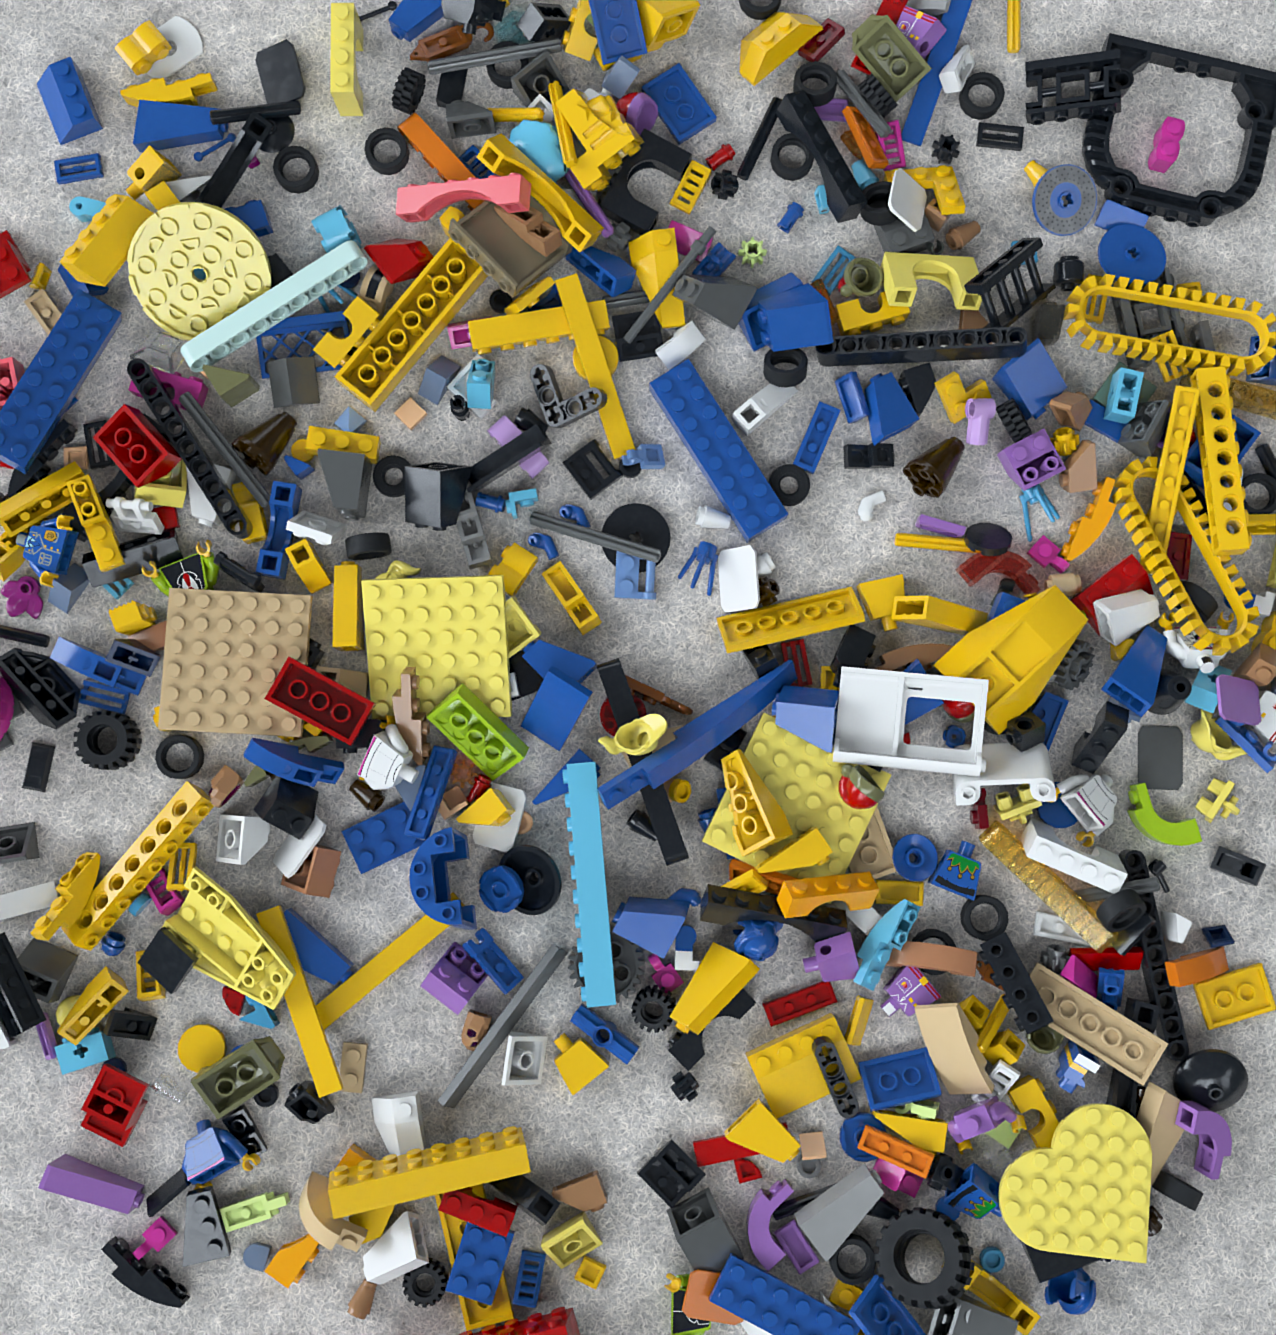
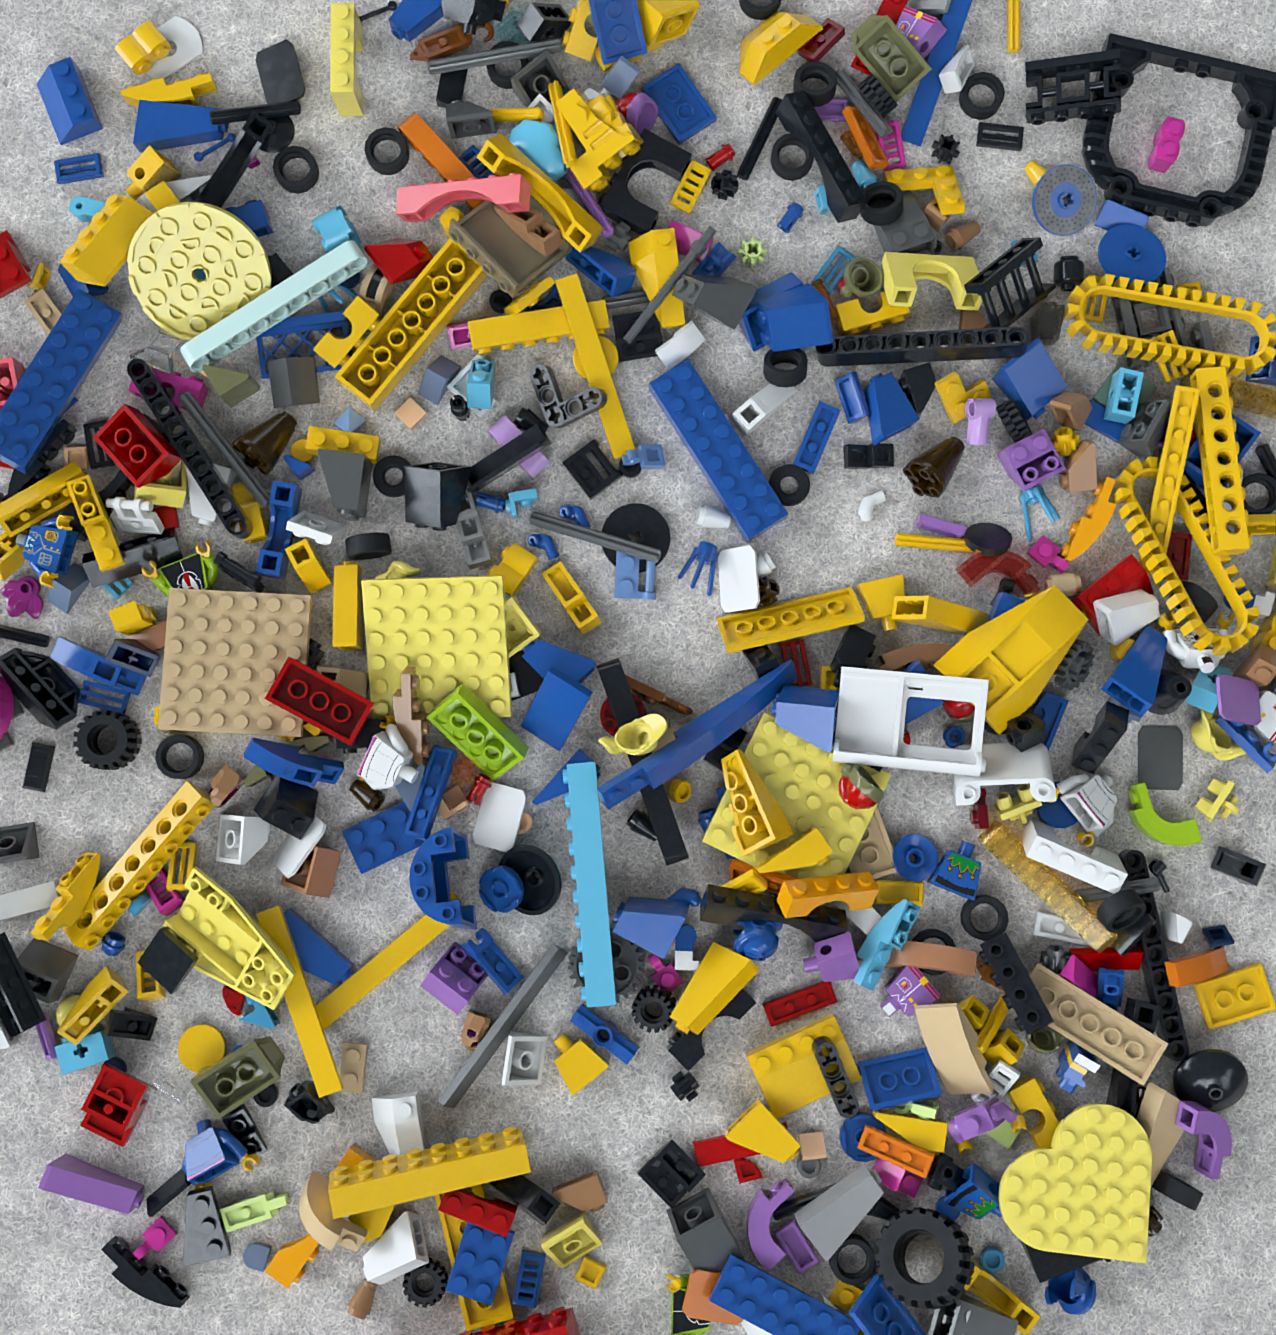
(408, 91): black tyre -> none
(488, 810): yellow slope -> none
(858, 1020): yellow slope -> none
(907, 200): white piece -> none

